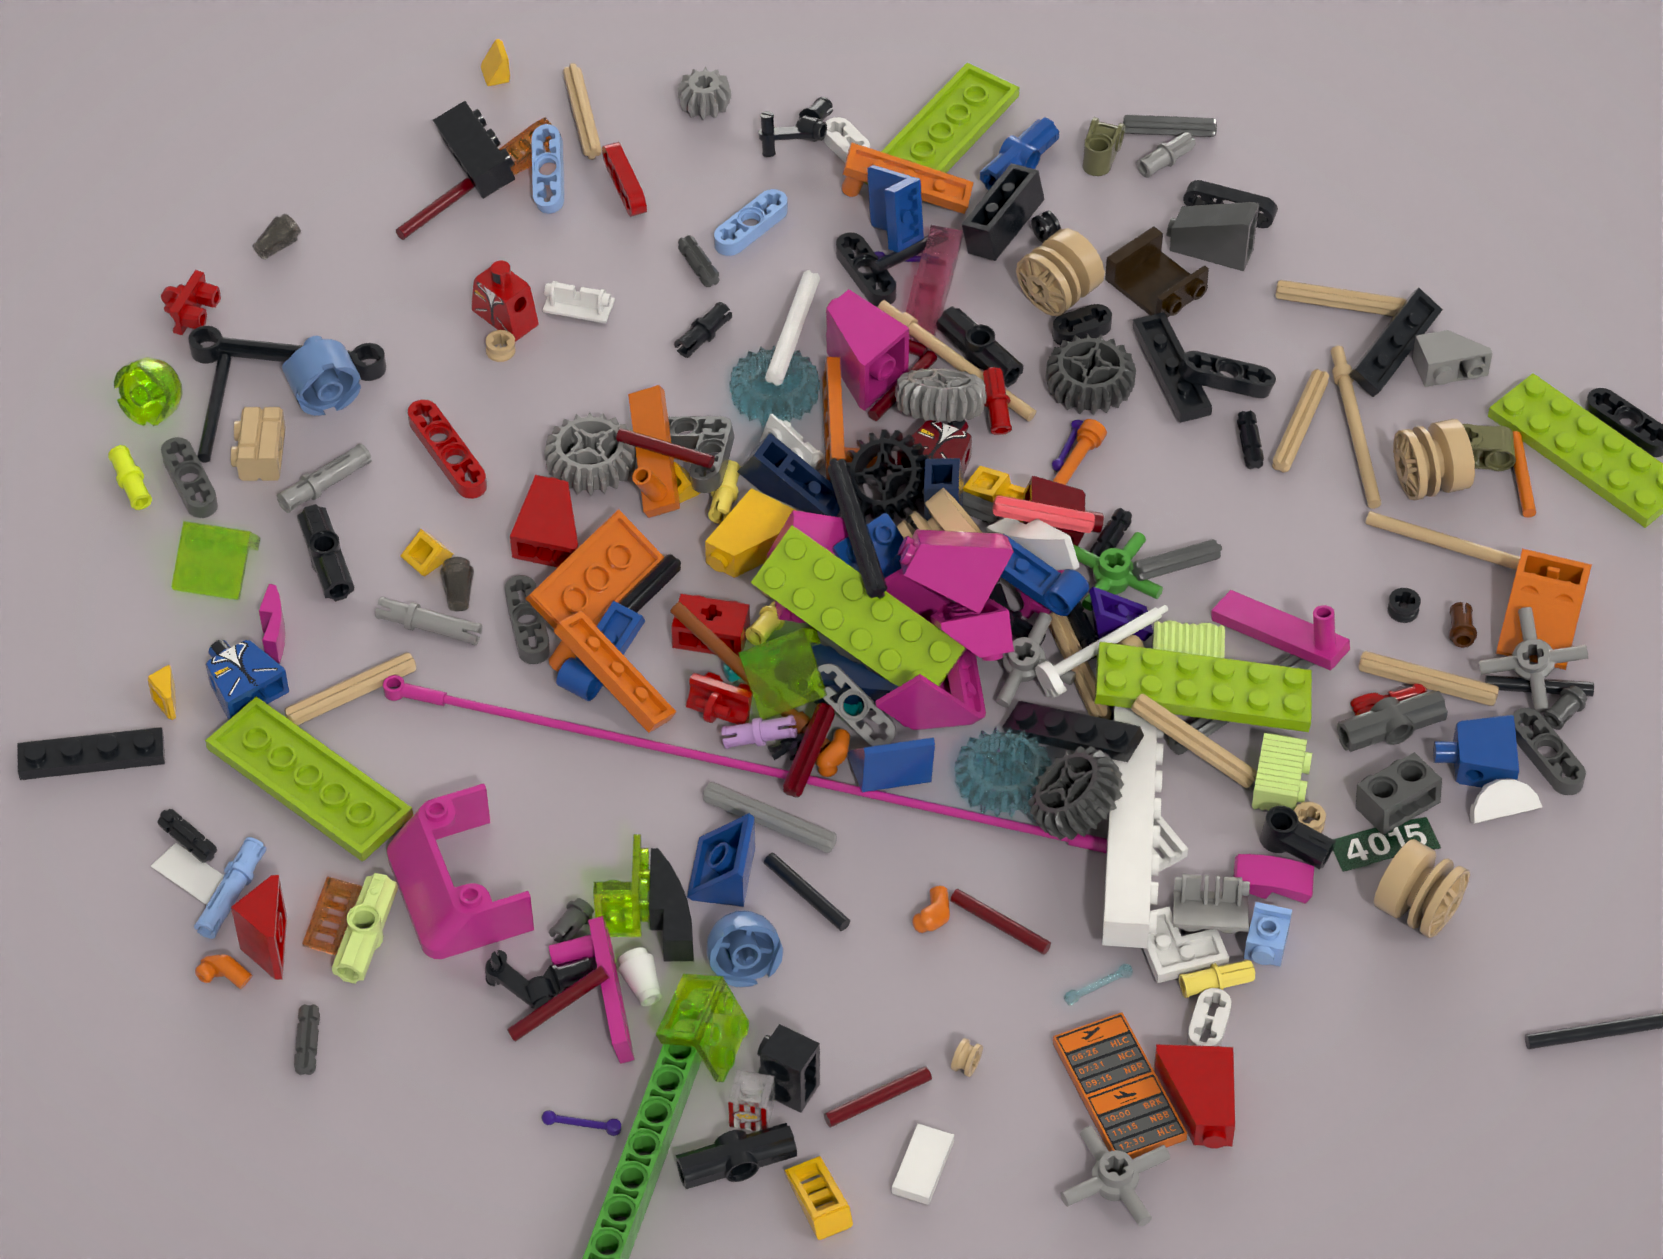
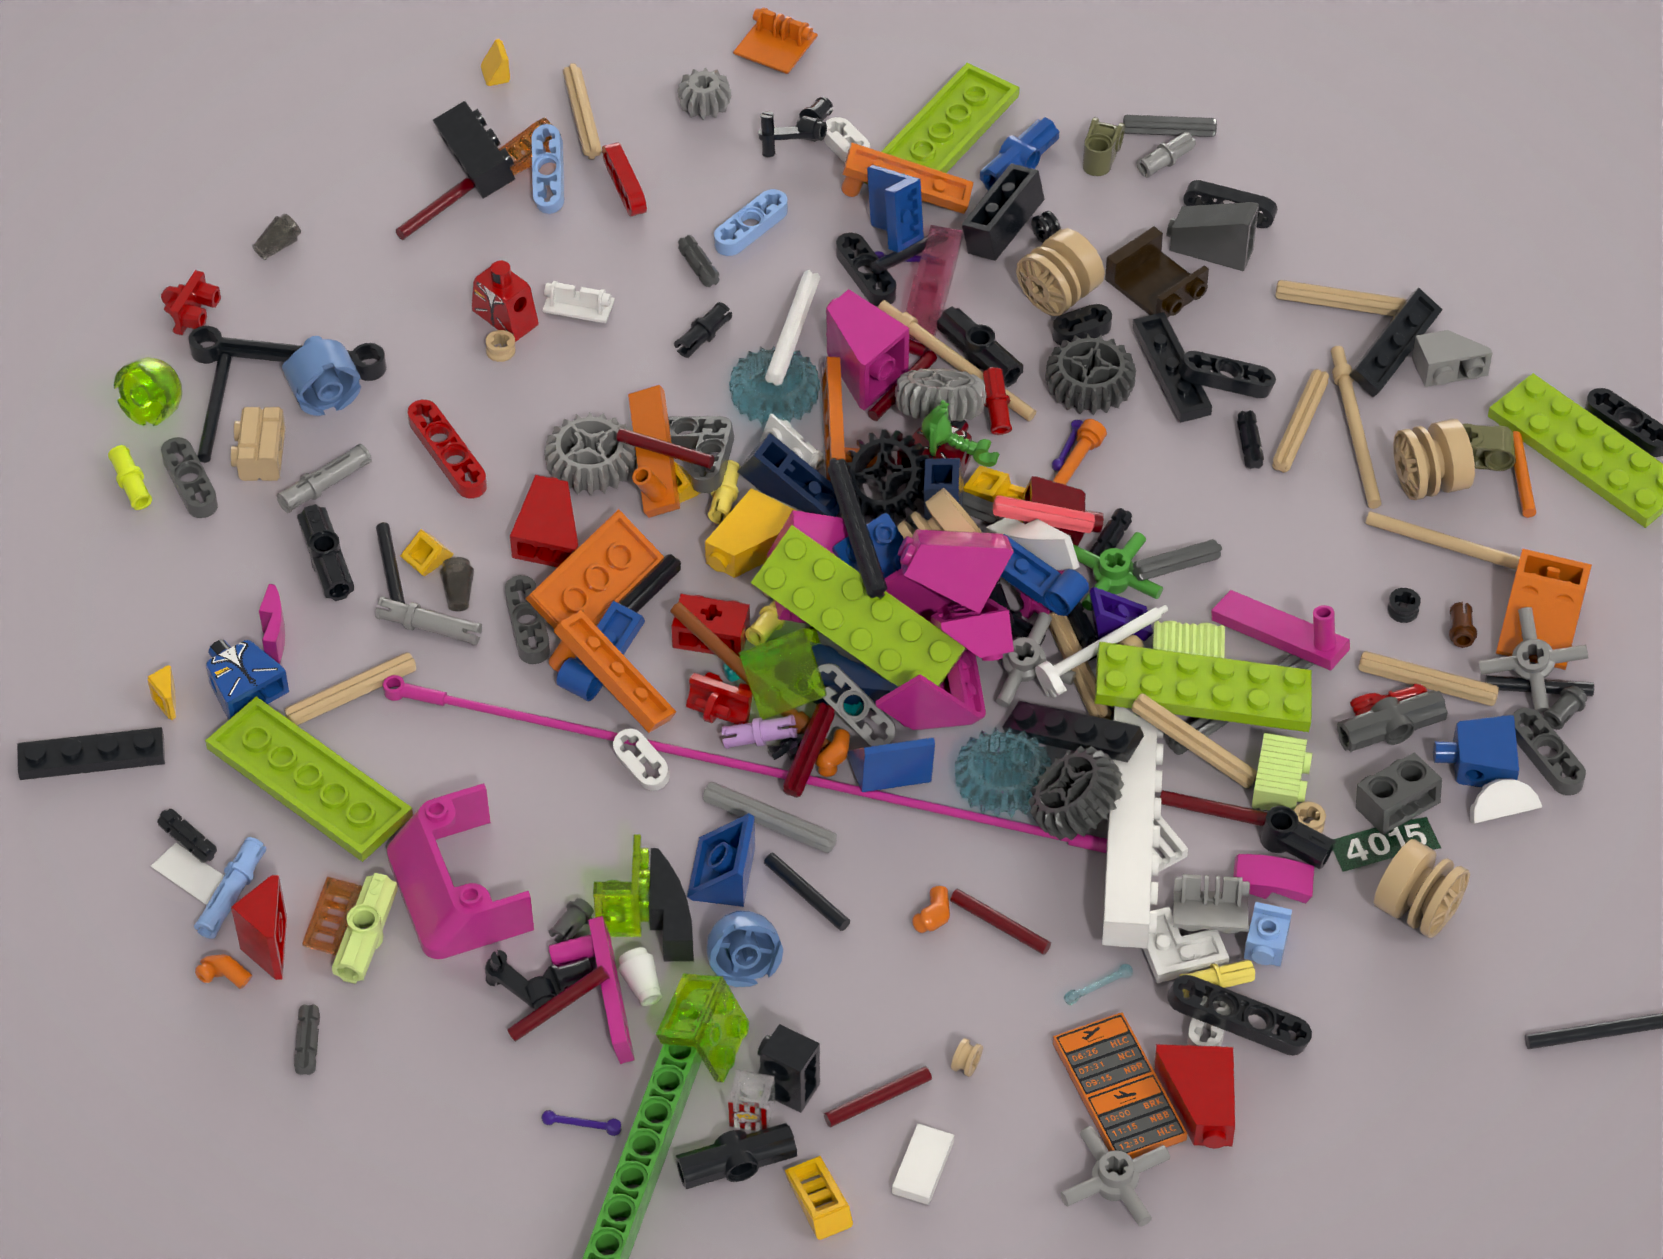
(212, 560): clear neon green bracket -> none
(390, 562): none -> black bar
(647, 753): none -> white beam
(776, 40): none -> orange hinge
(938, 431): none -> bright green piece
(1213, 808): none -> dark red bar
(1238, 1021): none -> black beam

